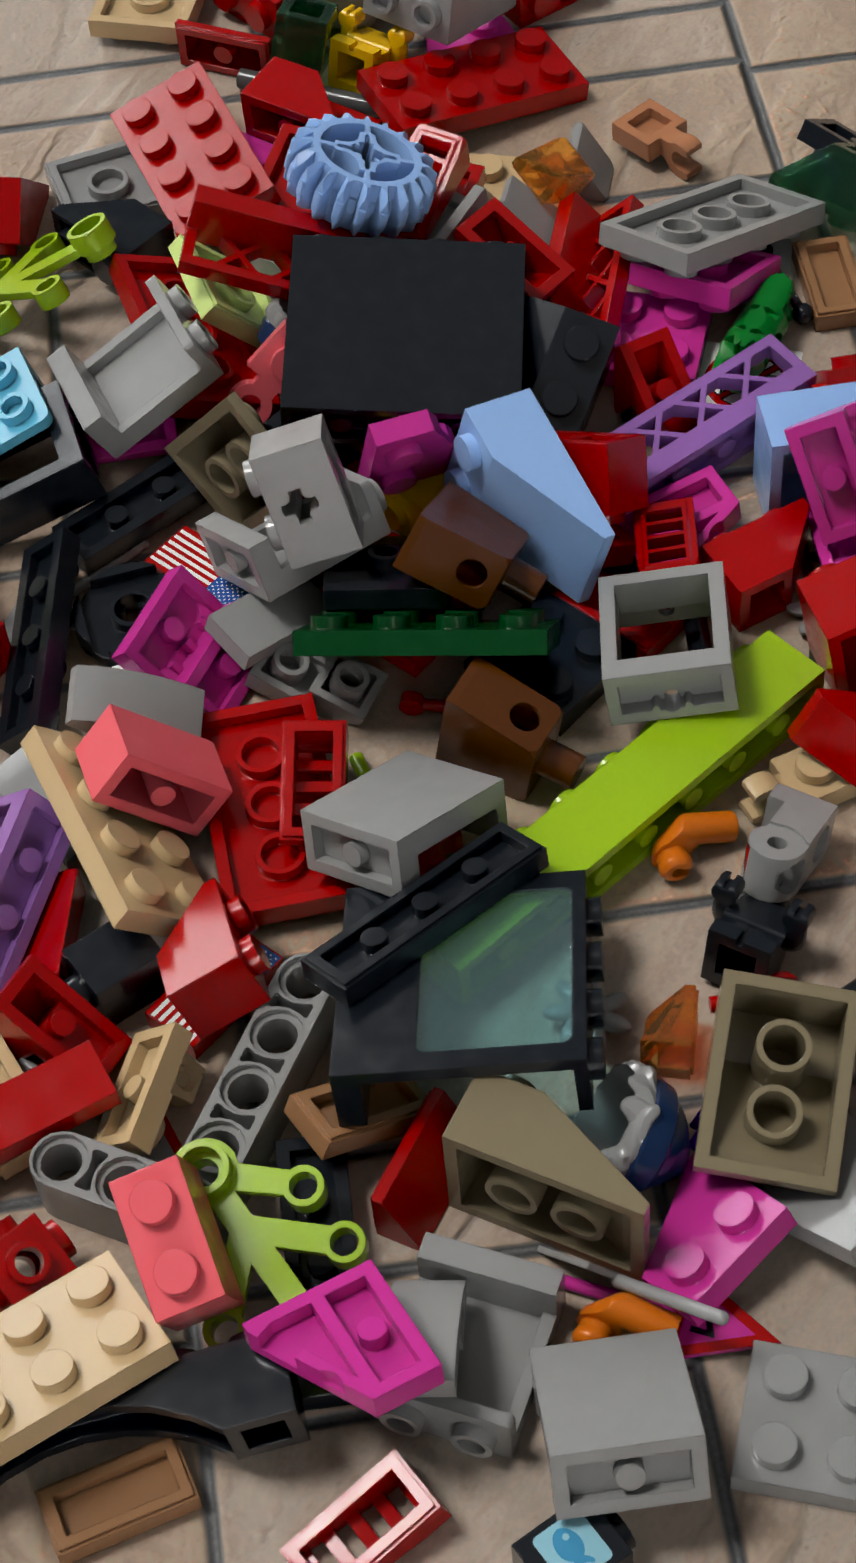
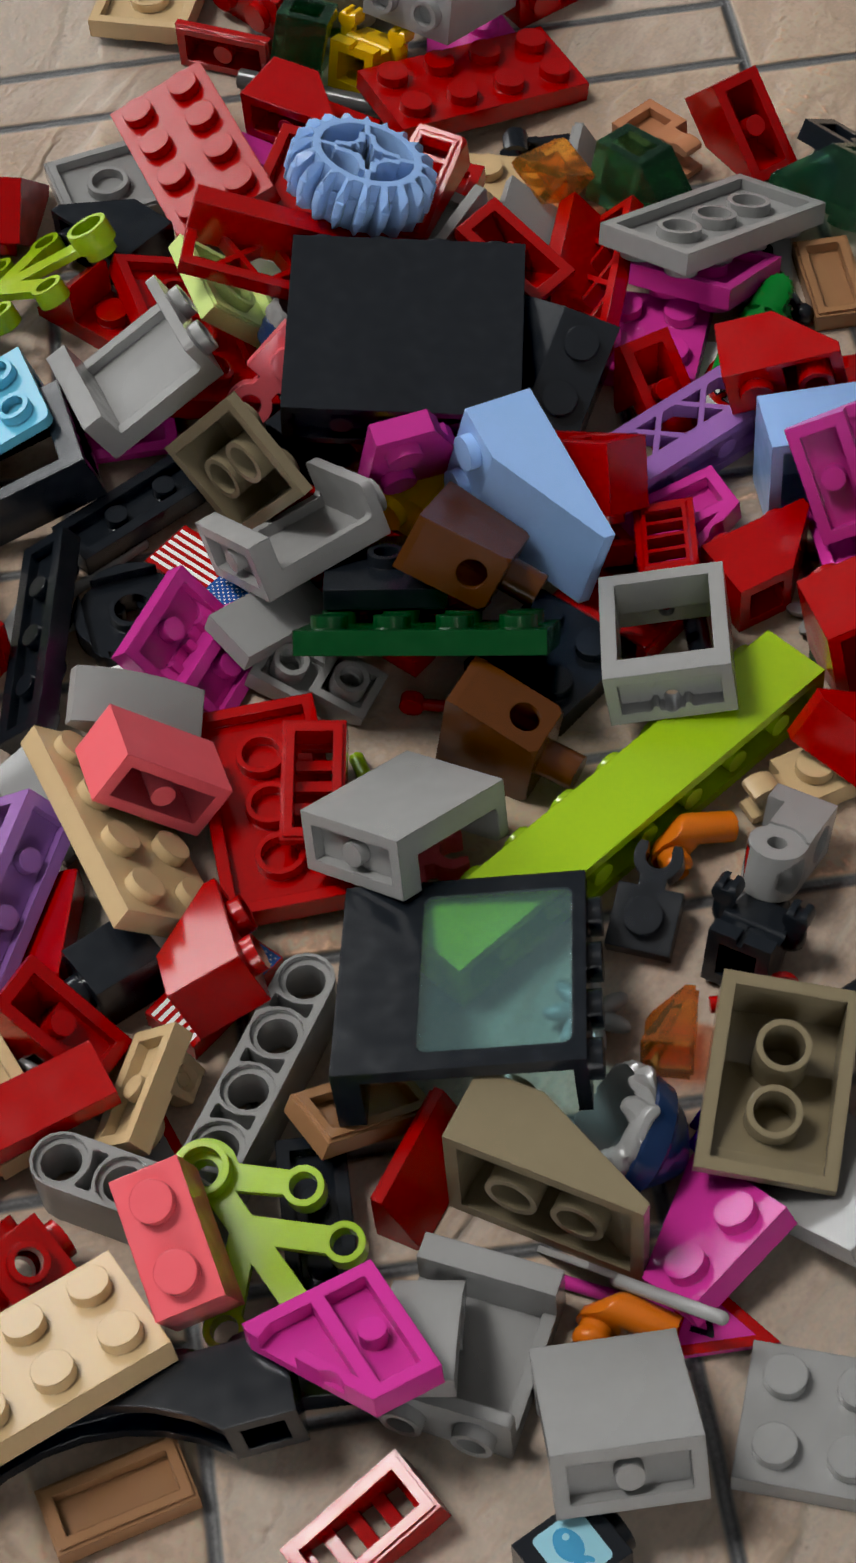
(92, 309): none -> red slope
(304, 458): light grey brick -> none
(424, 914): black tile -> none
(517, 141): none -> black hand
(634, 164): none -> clear green slope
(646, 913): none -> black plate
(742, 125): none -> red slope
(774, 356): none -> red slope

